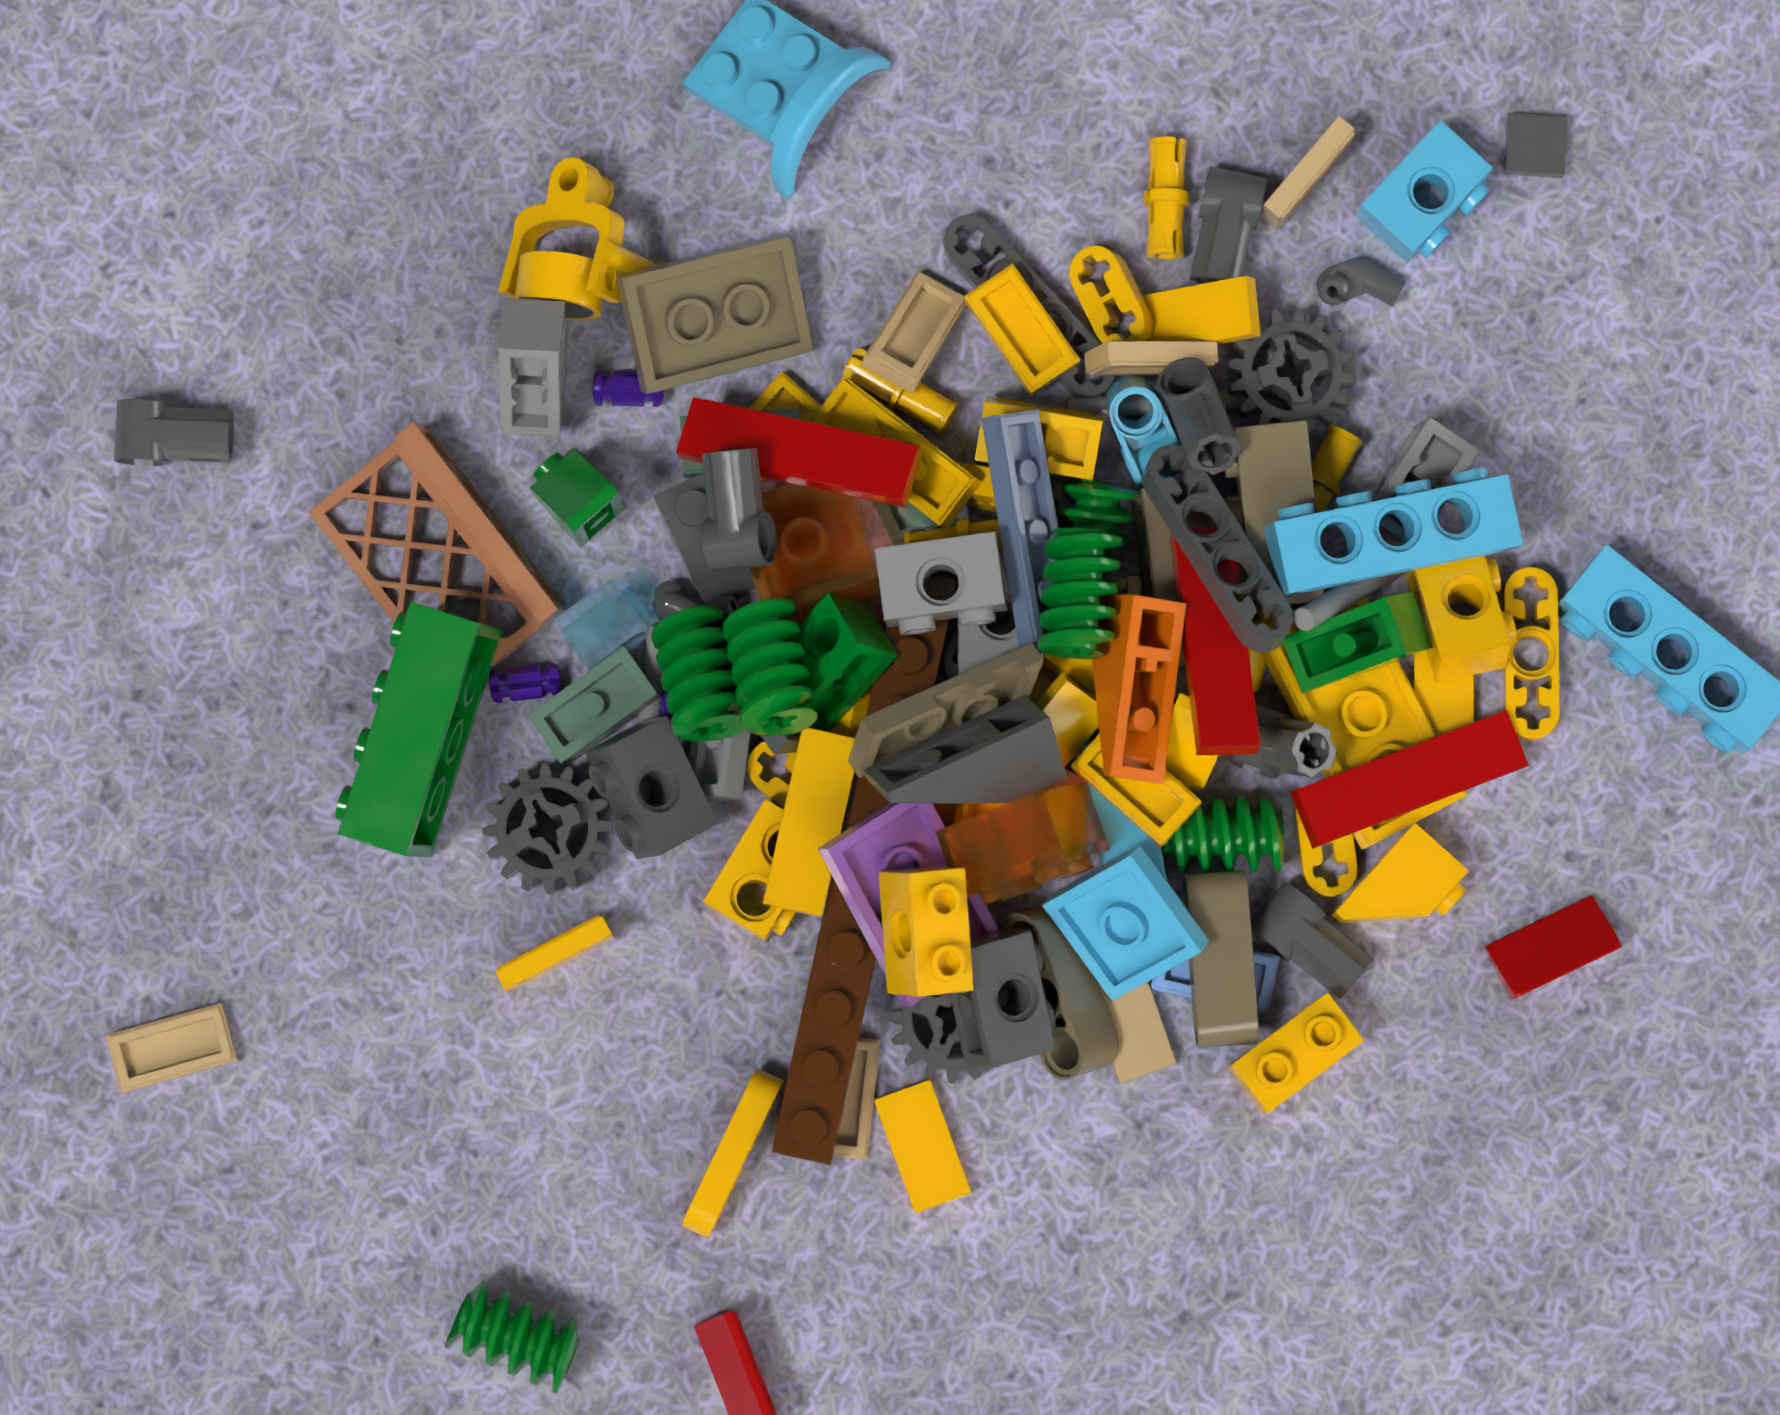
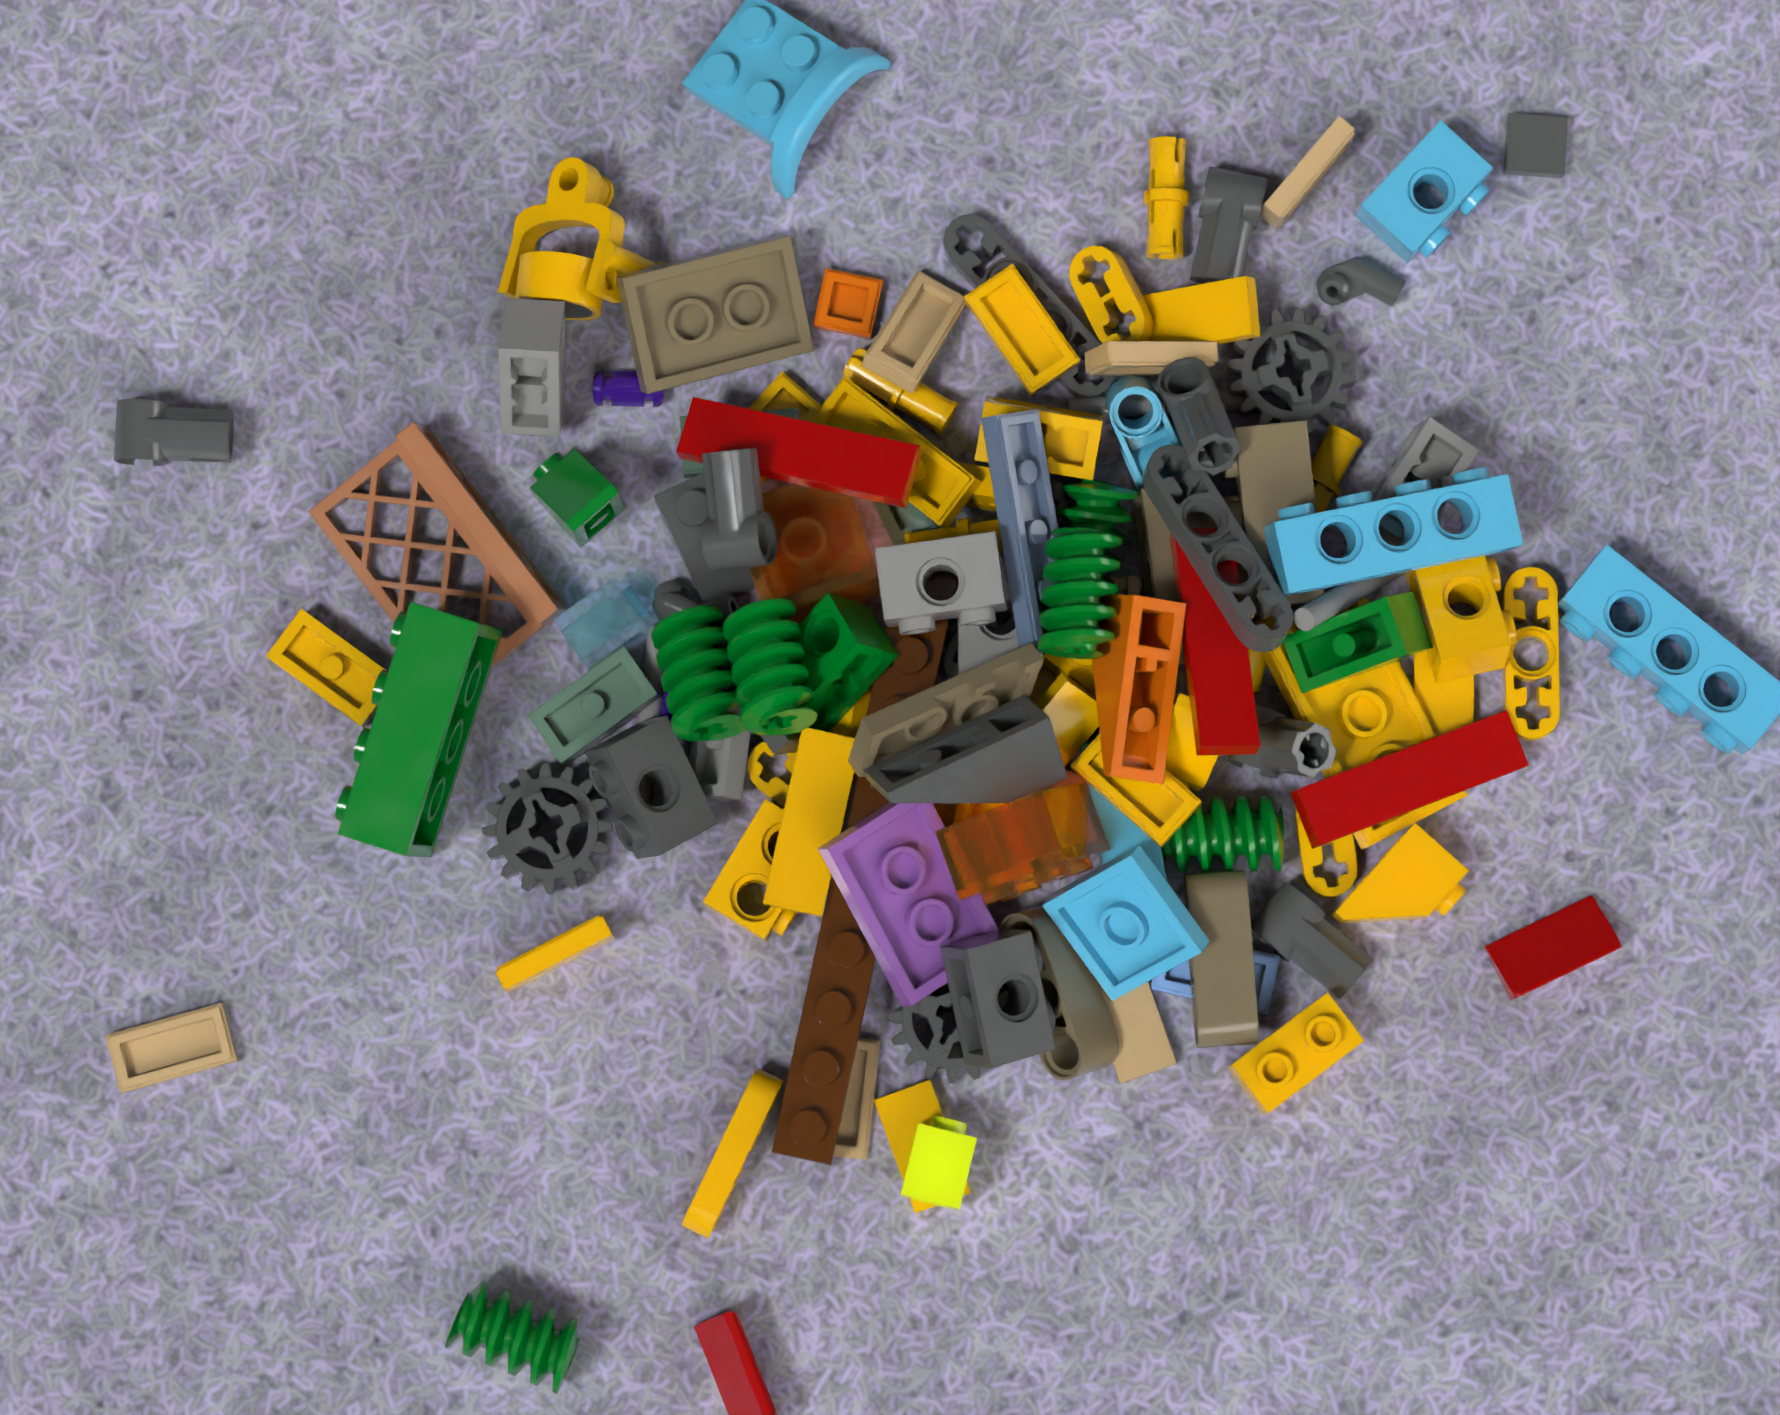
(328, 666): none -> yellow plate
(525, 682): dark purple piece -> none
(848, 303): none -> orange tile
(926, 931): yellow brick -> none
(939, 1163): none -> neon yellow brick

